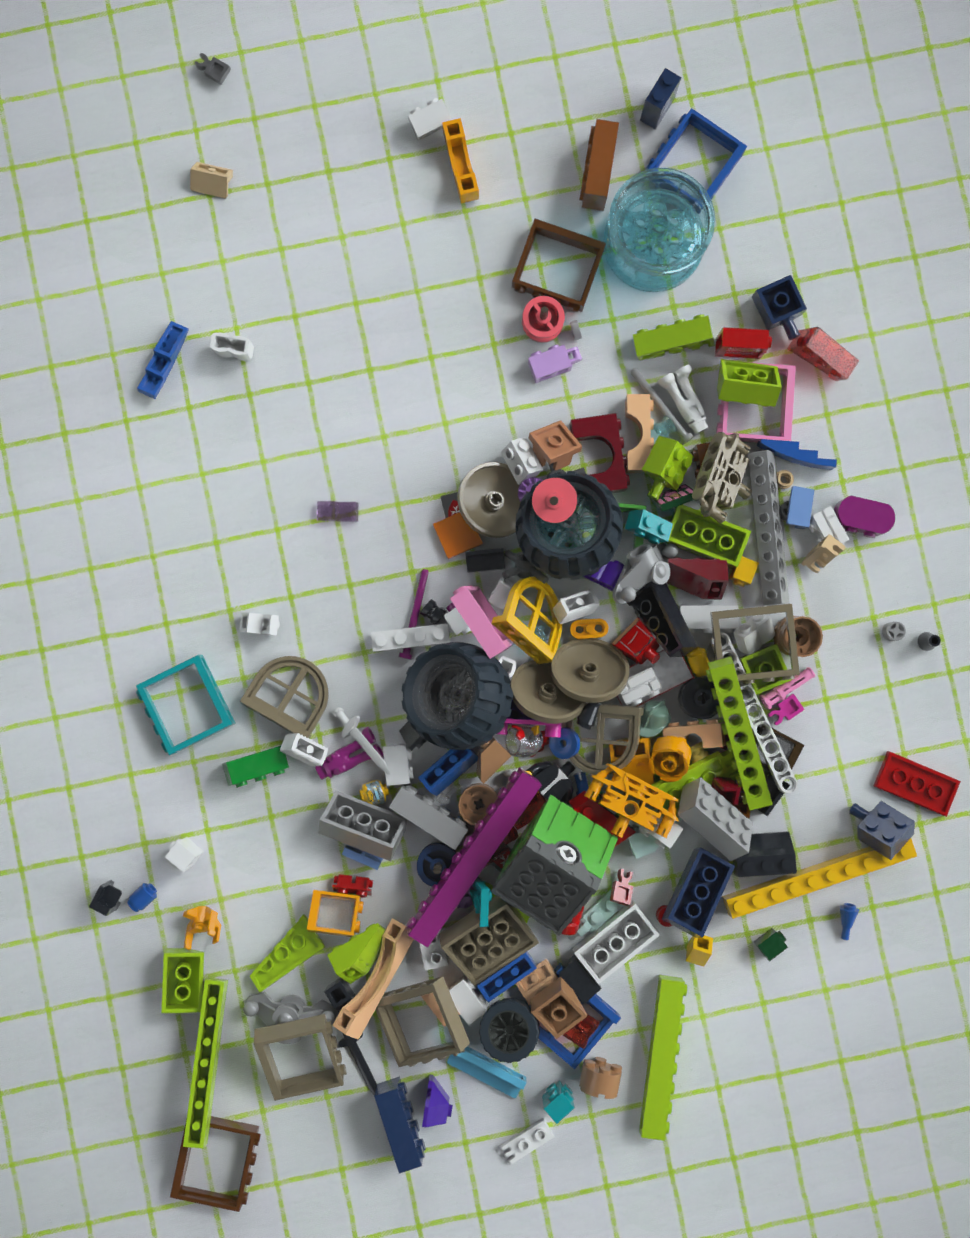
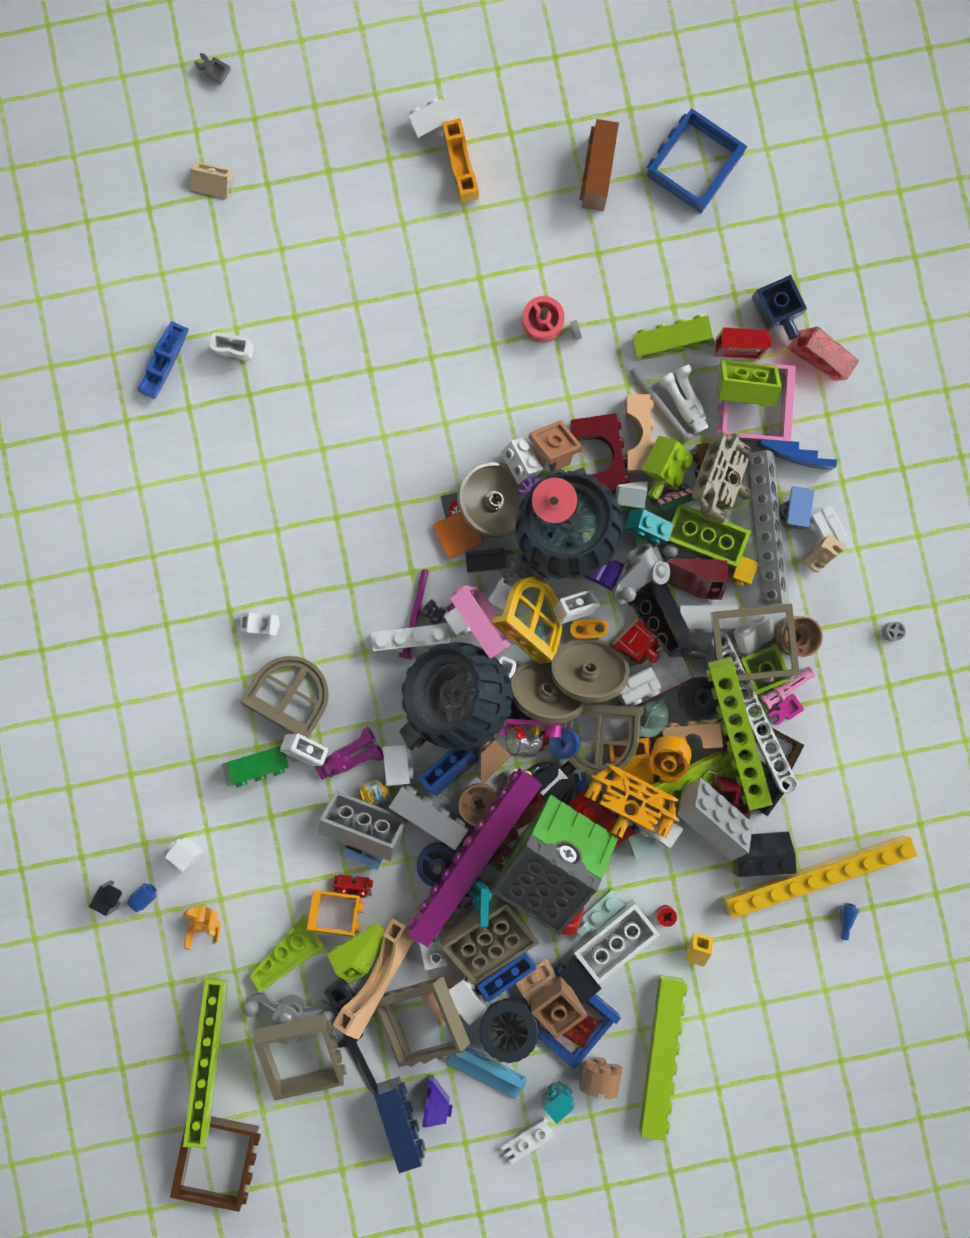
(182, 980): lime slope -> none
(213, 690): teal window -> none
(337, 511): clear purple slope -> none
(351, 729): white sword -> none
(552, 362): lavender brick -> none
(570, 238): reddish brown window -> none
(588, 715): black cone -> none
(621, 891): plate -> none
(632, 494): none -> white slope
(654, 189): clear light blue wheel -> none
(660, 98): dark blue brick -> none
(665, 427): clear light blue wheel -> none
(698, 661): yellow brick -> none
(698, 752): light yellow wheel -> none
(698, 892): dark blue brick -> none
(771, 944): dark green brick -> none
(789, 479): tan plate -> none
(865, 516): magenta brick -> none
(883, 828): dark blue brick -> none
(917, 783): red tile -> none
(928, 641): black cone -> none

